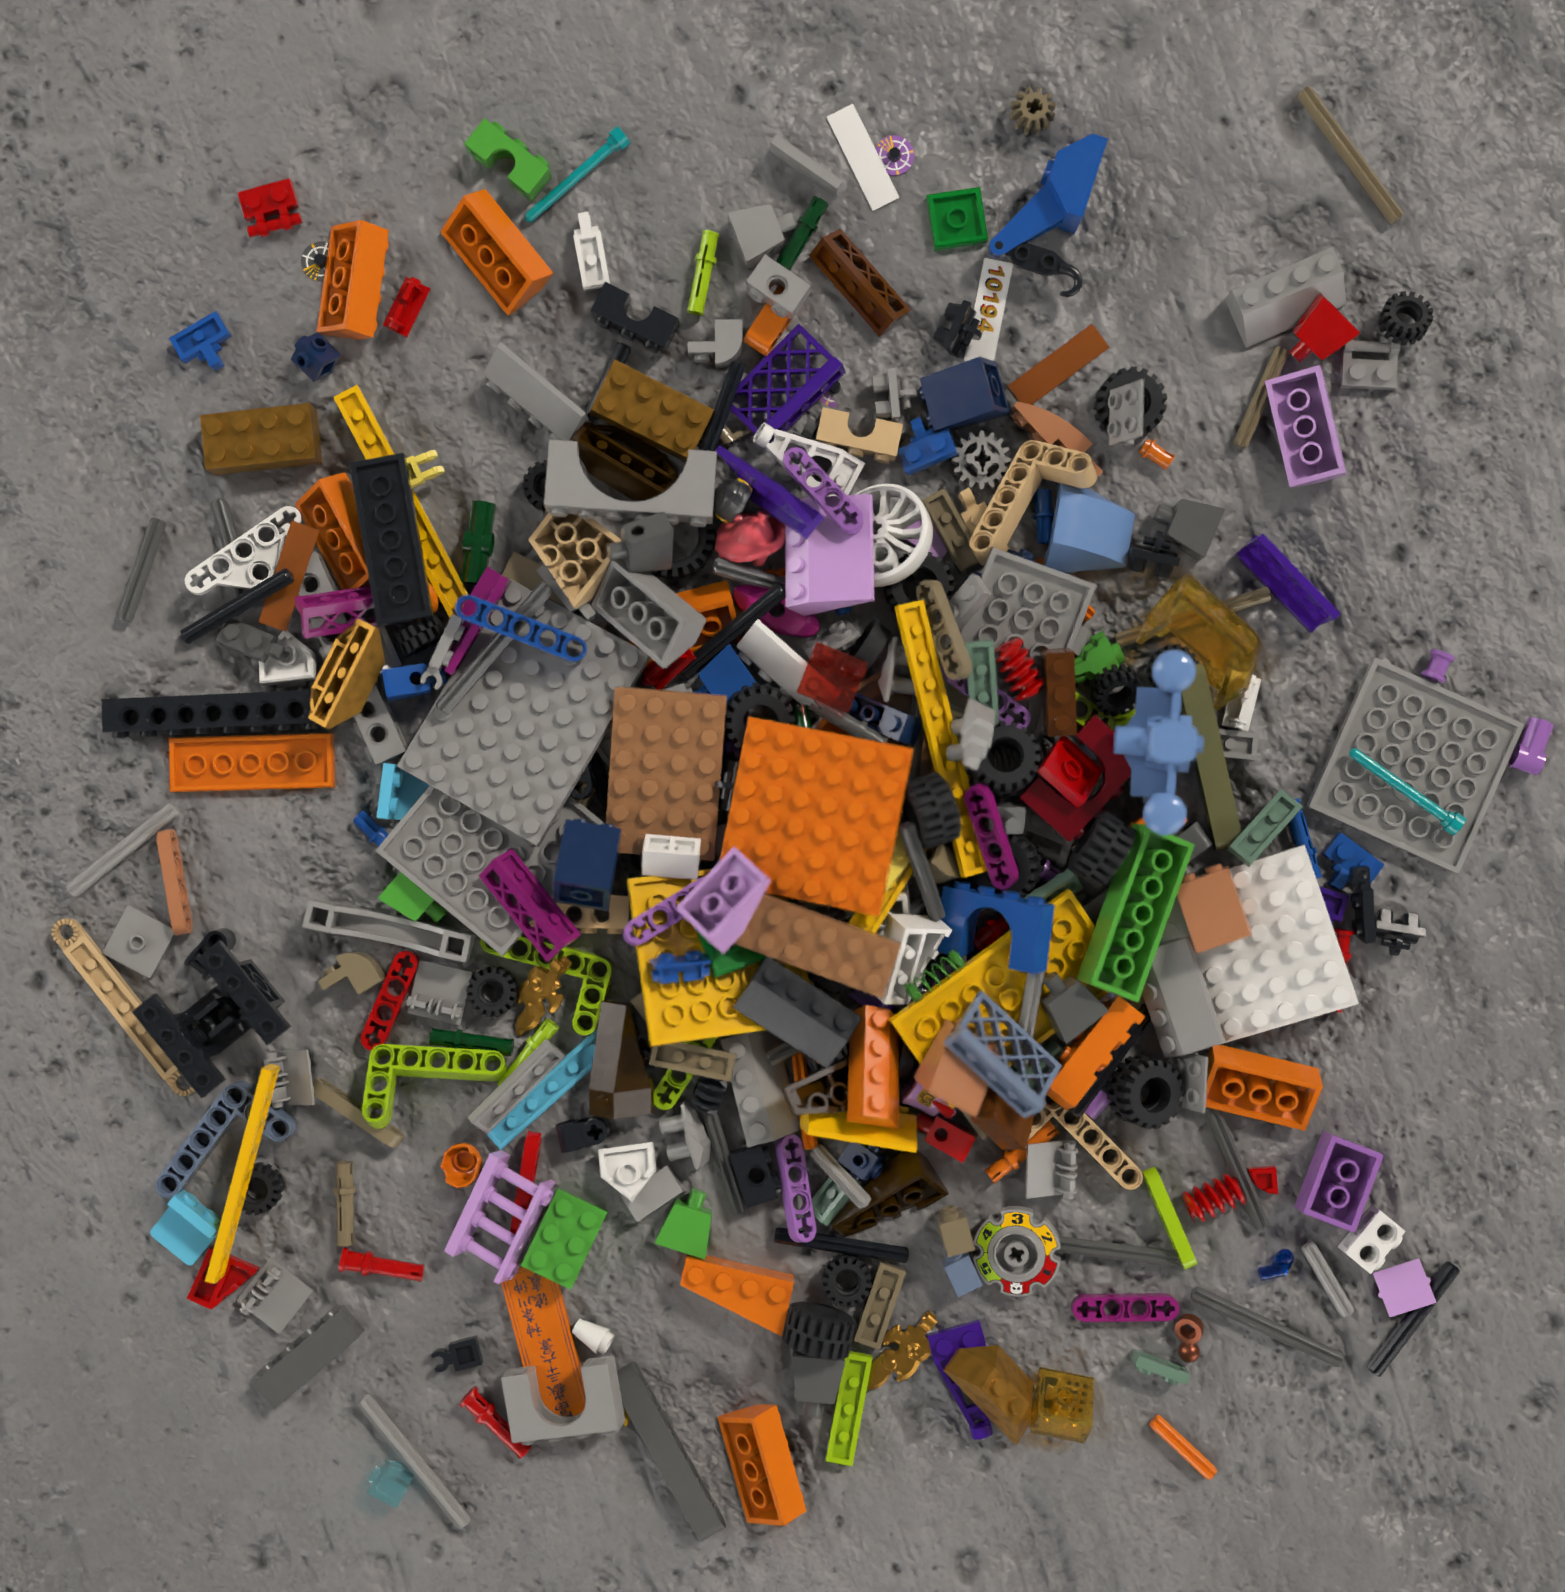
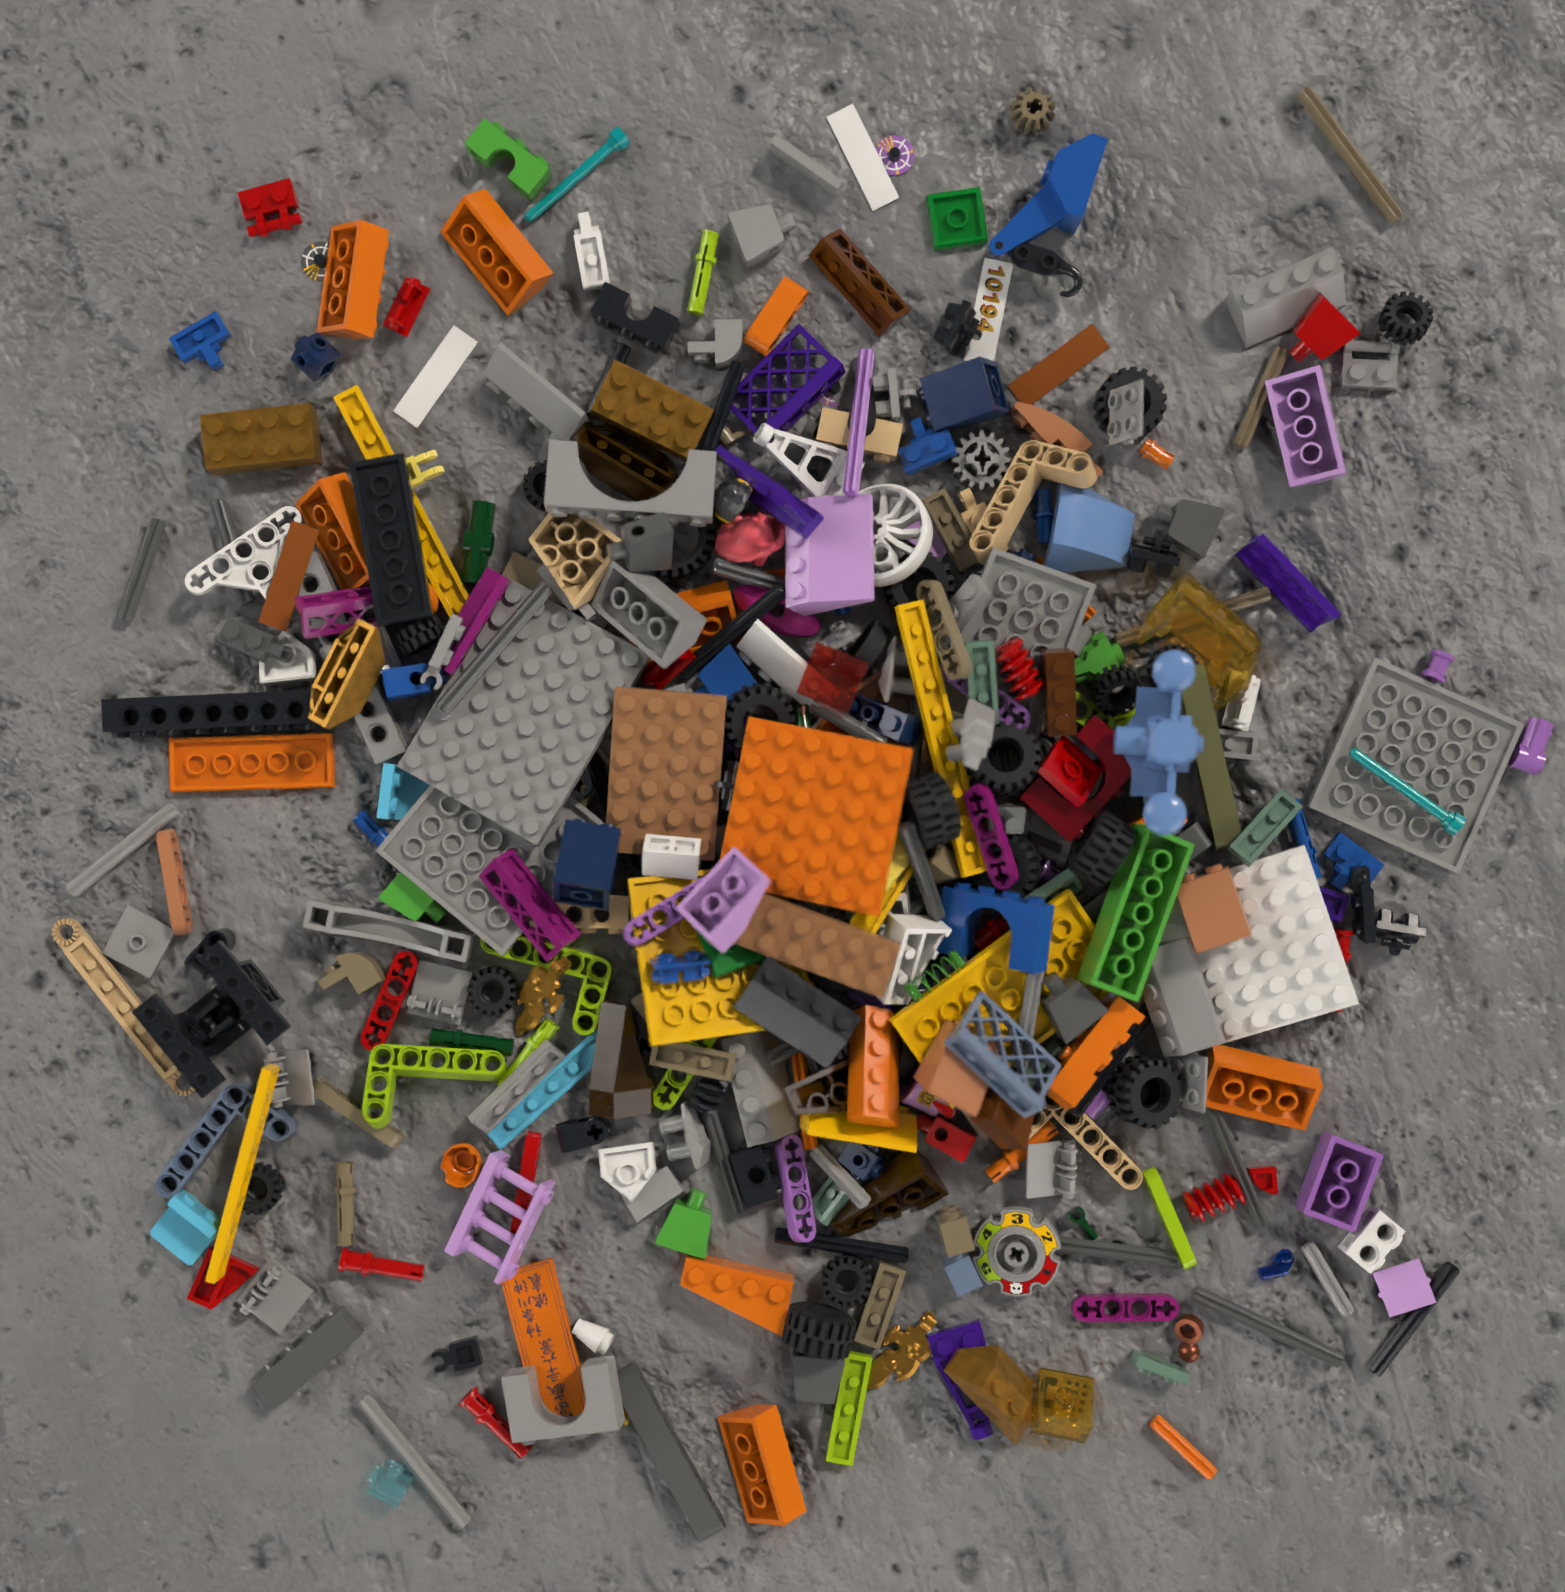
(237, 606): black axle -> none
(435, 376): none -> white sticker
(508, 624): blue beam -> none
(564, 1238): bright green brick -> none
(771, 273): light grey brick -> none
(806, 226): dark green pin -> none
(826, 488): medium lavender beam -> none
(858, 422): none -> medium lavender axle
(1084, 1223): none -> dark green hand

